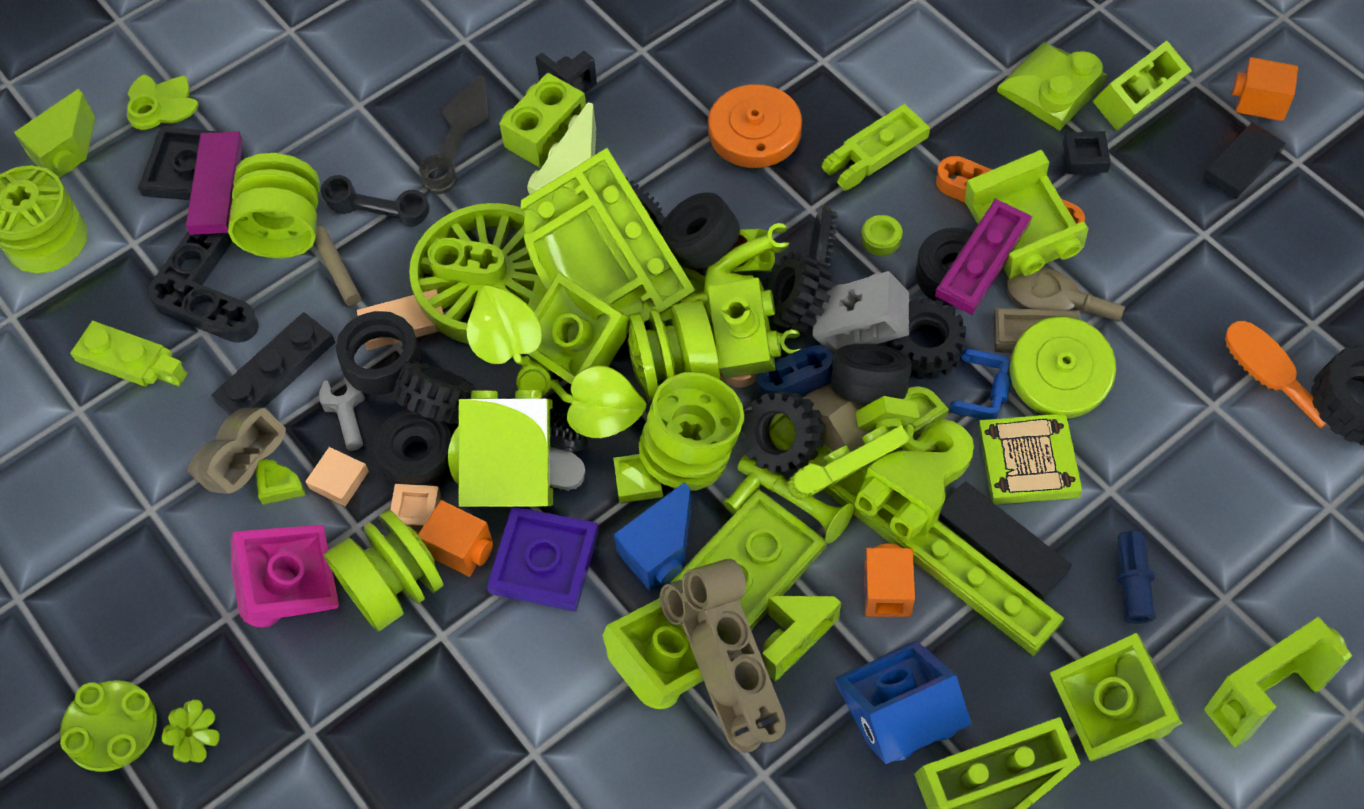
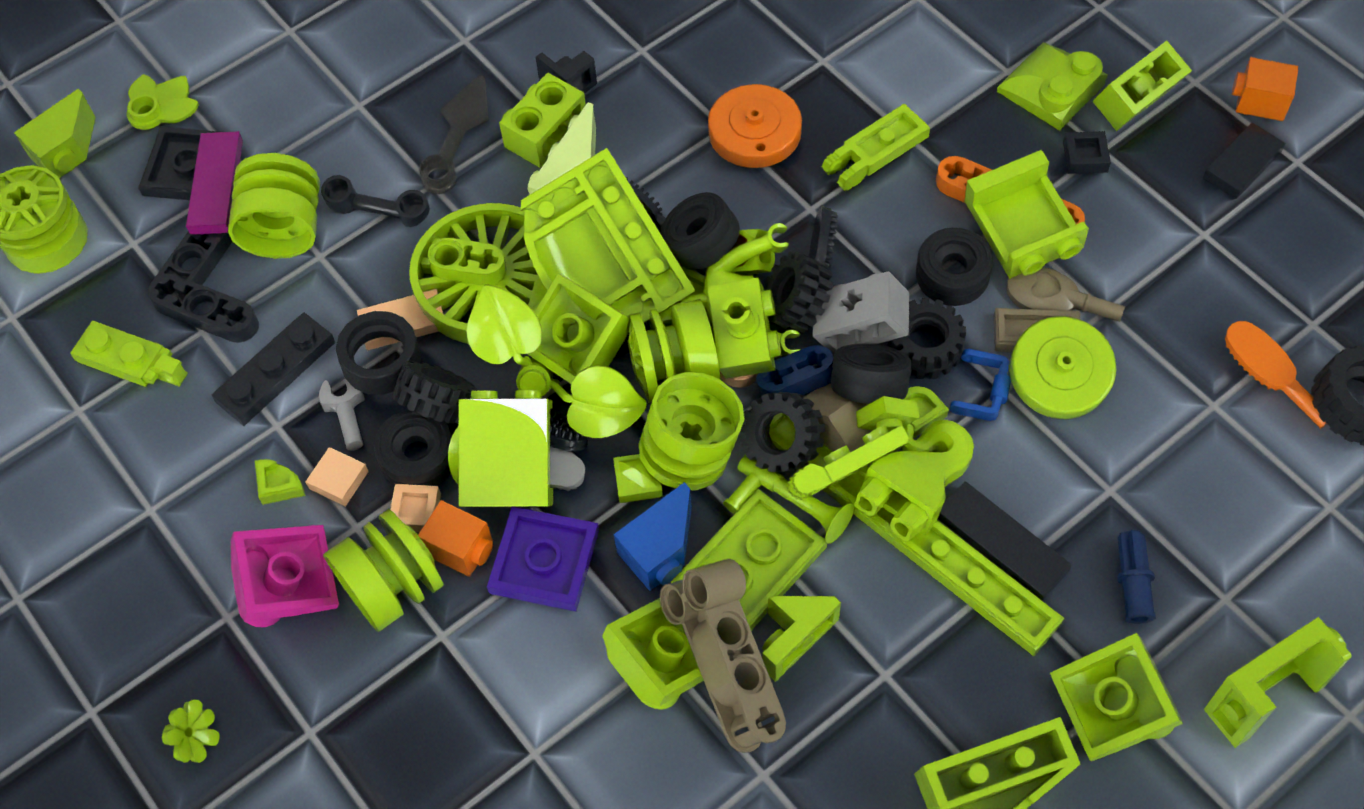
(108, 725): lime dish -> none
(233, 457): dark tan brick -> none
(336, 266): dark tan piece -> none
(881, 235): lime tile -> none
(889, 581): orange brick -> none
(904, 702): blue slope -> none
(983, 256): magenta tile -> none
(1029, 459): tile -> none

